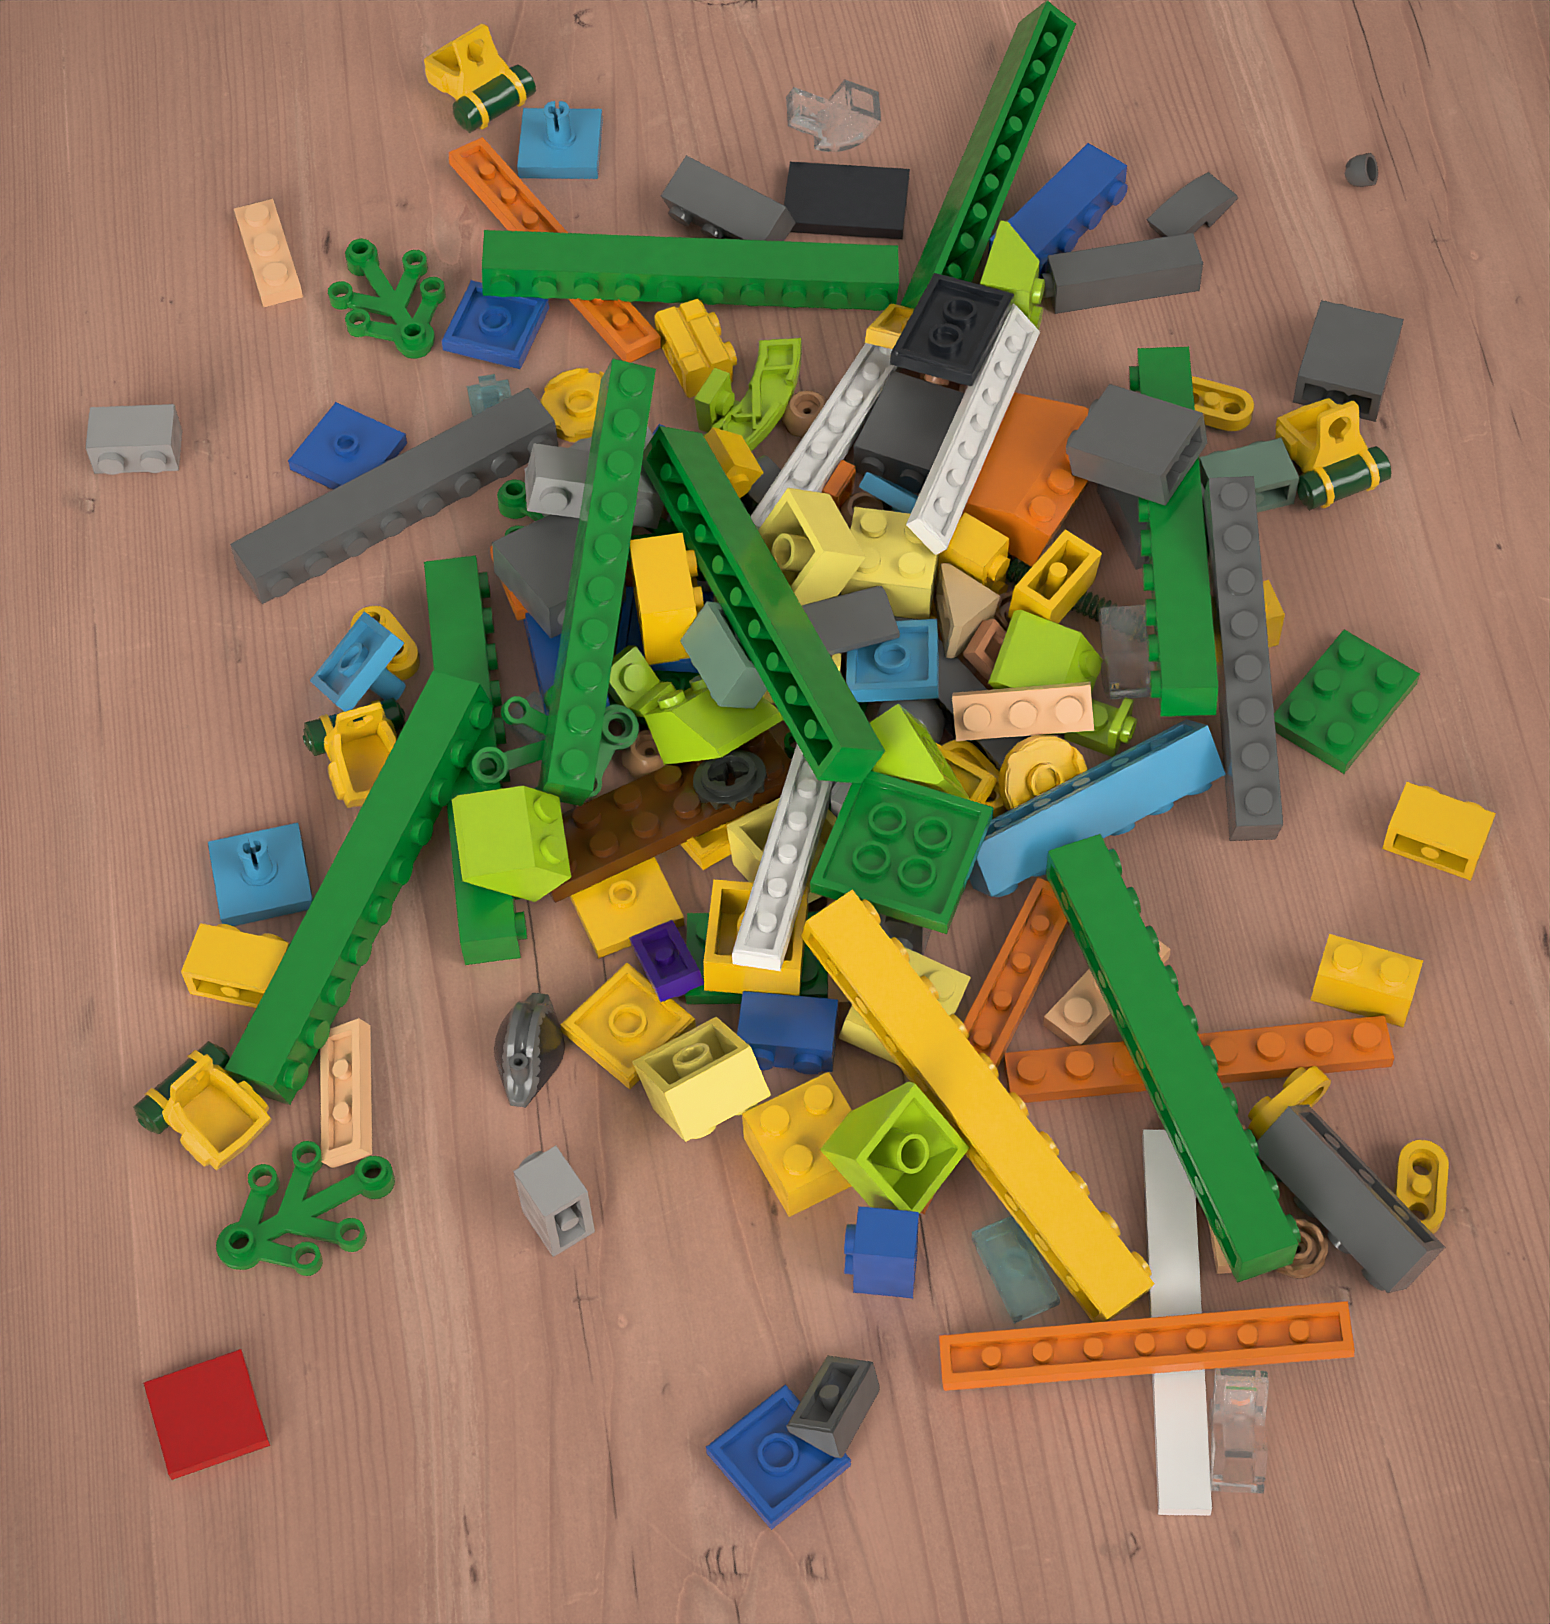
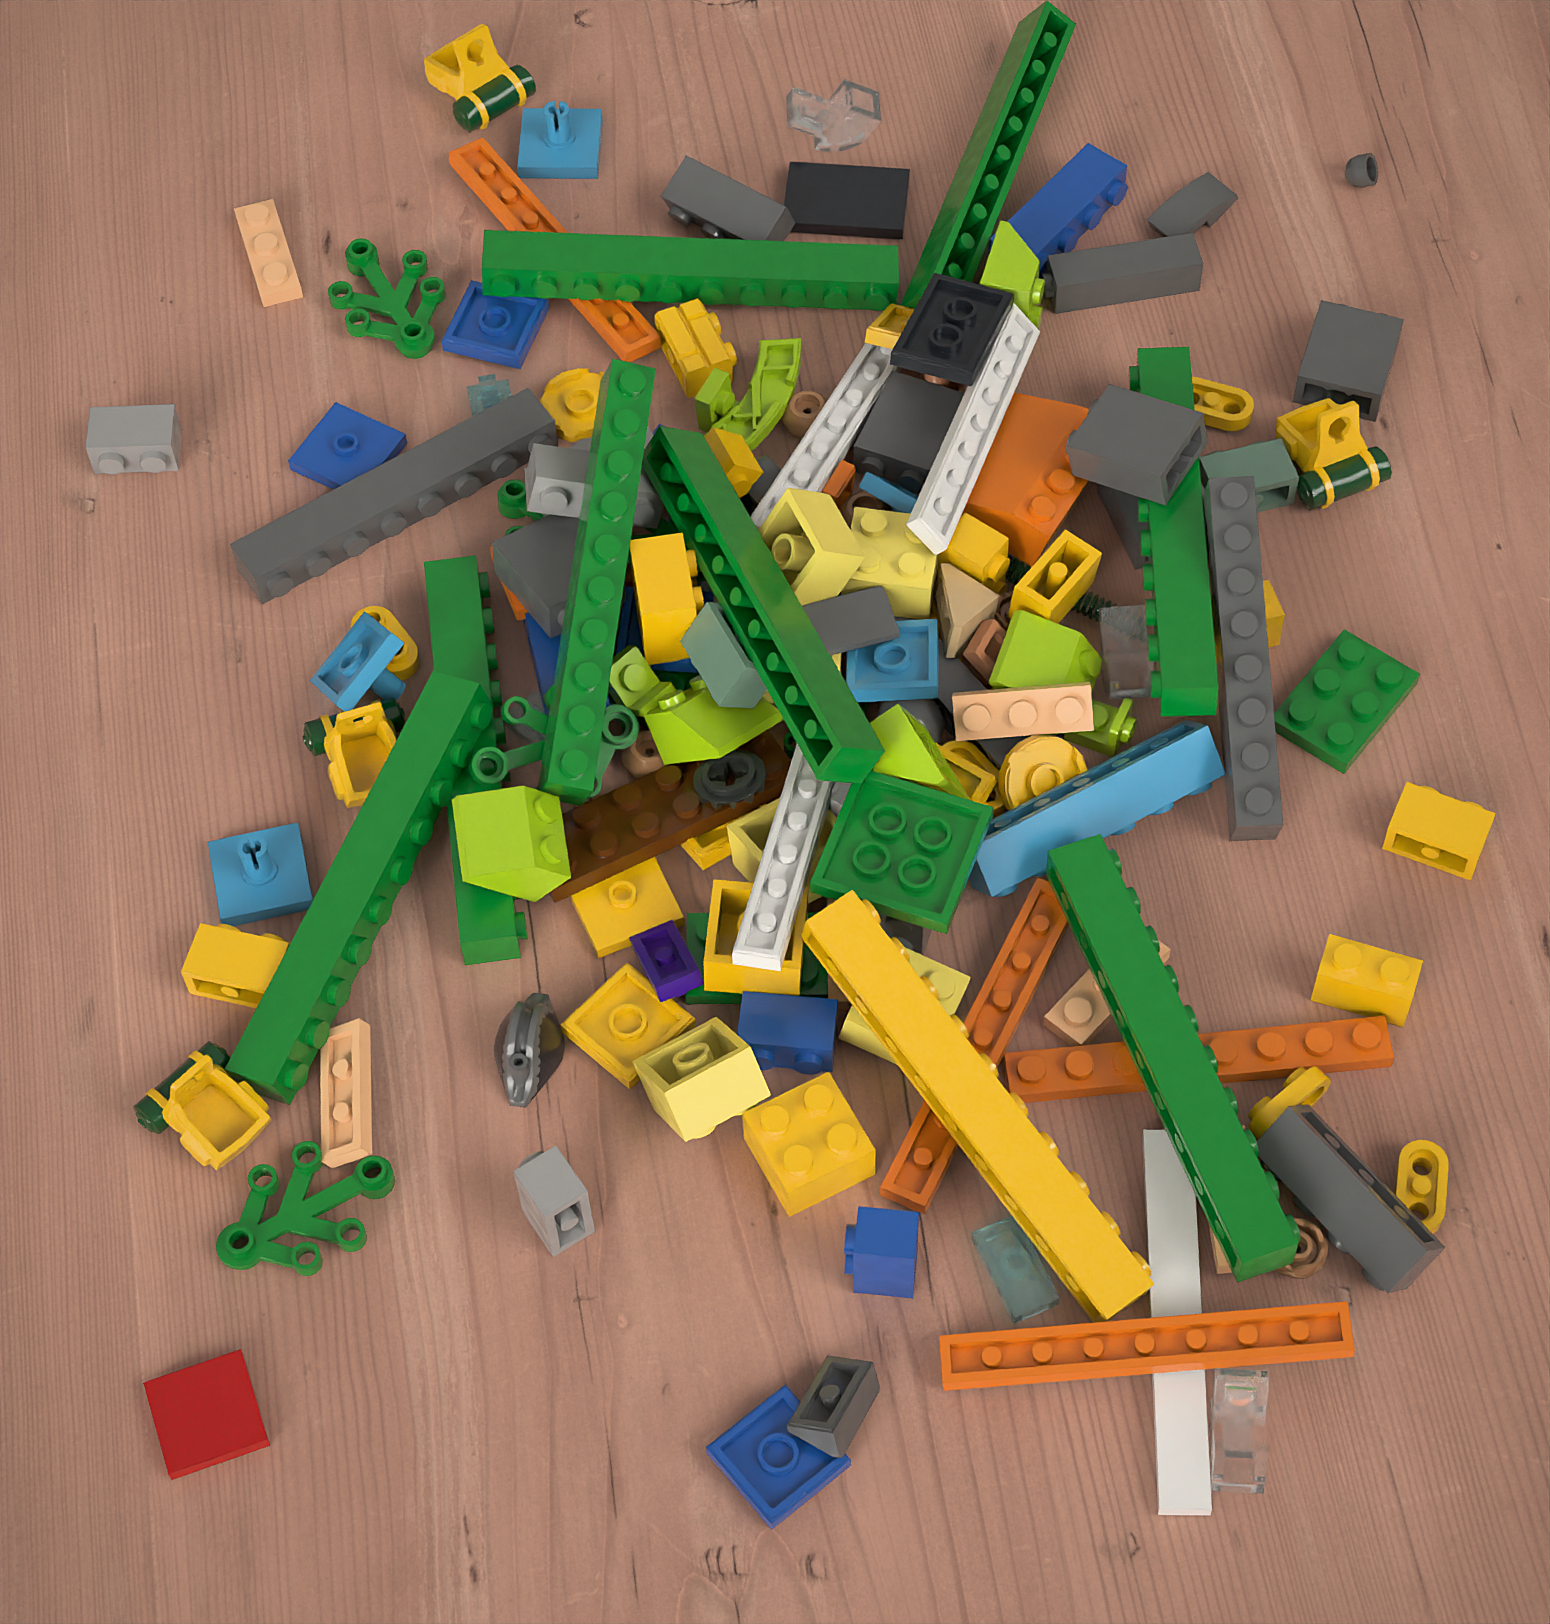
(896, 1149): lime slope -> none

